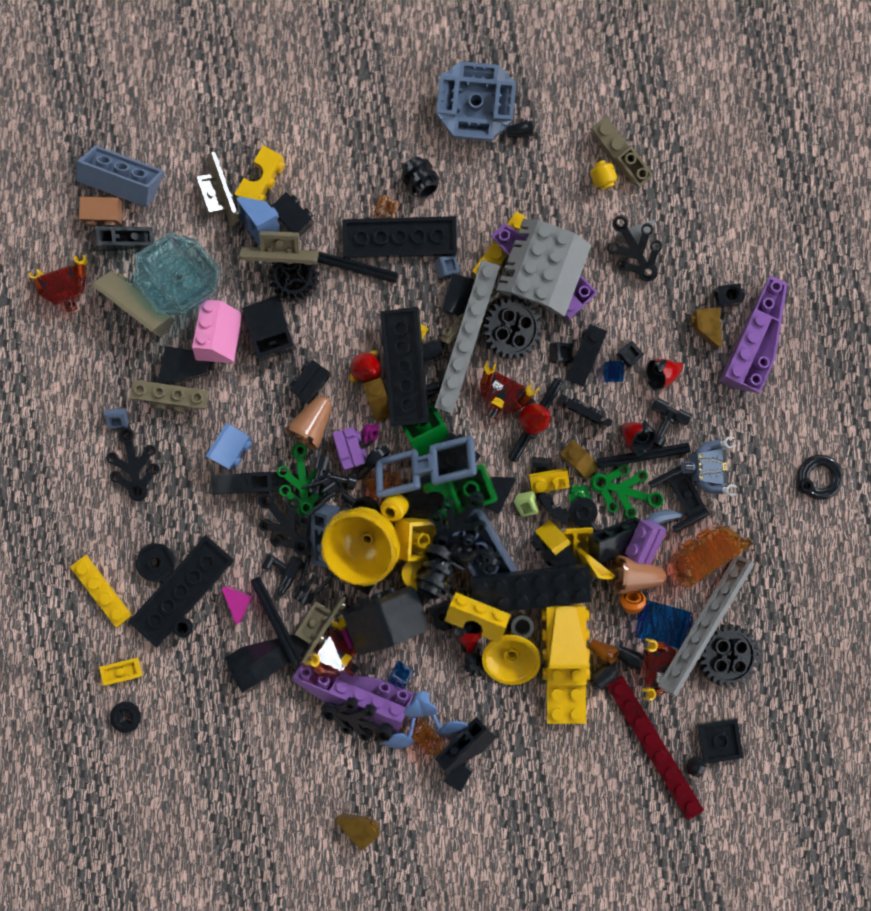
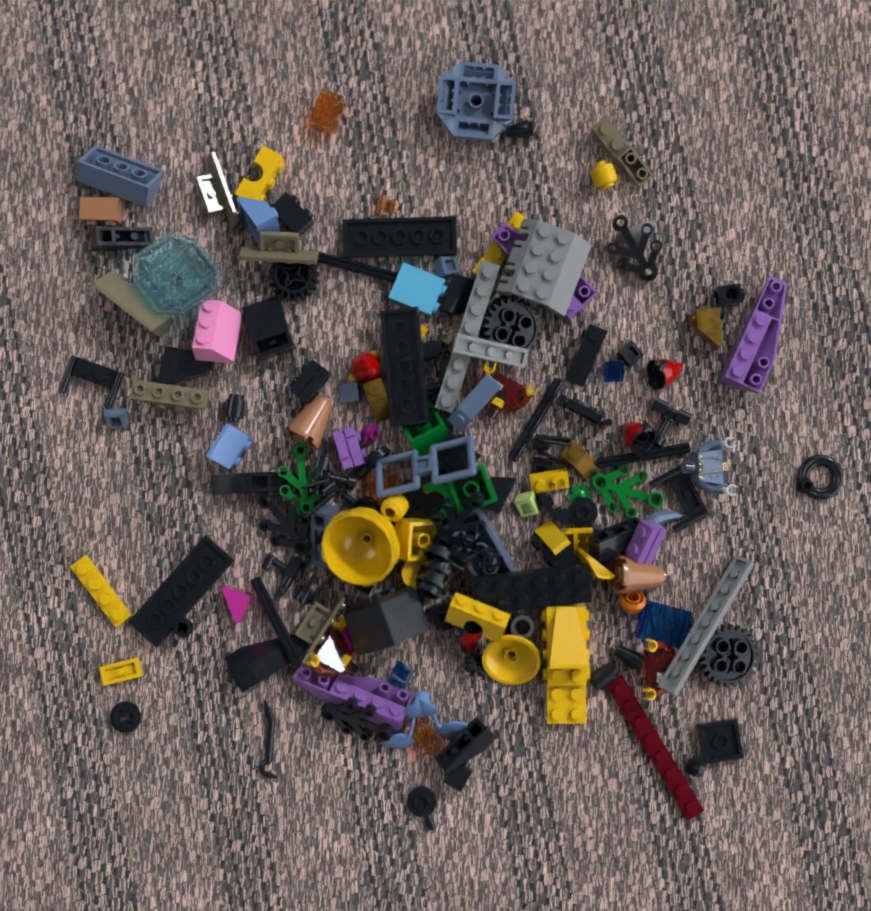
(62, 284): clear red torso -> none
(94, 373): none -> black plate
(134, 467): black plant -> none
(161, 552): black plate -> none
(235, 408): none -> black brick
(269, 742): none -> black piece
(326, 112): none -> clear orange brick
(349, 392): none -> sand blue slope
(359, 829): pearl gold slope -> none
(418, 289): none -> medium azure brick
(420, 177): black piece -> none
(422, 803): none -> black piece
(474, 402): none -> sand blue slope
(489, 350): none -> light grey tile
(534, 419): red hat -> none
(543, 443): none -> black plant
(560, 352): black slope -> none
(605, 651): dark orange cone -> none
(707, 553): clear orange windscreen -> none

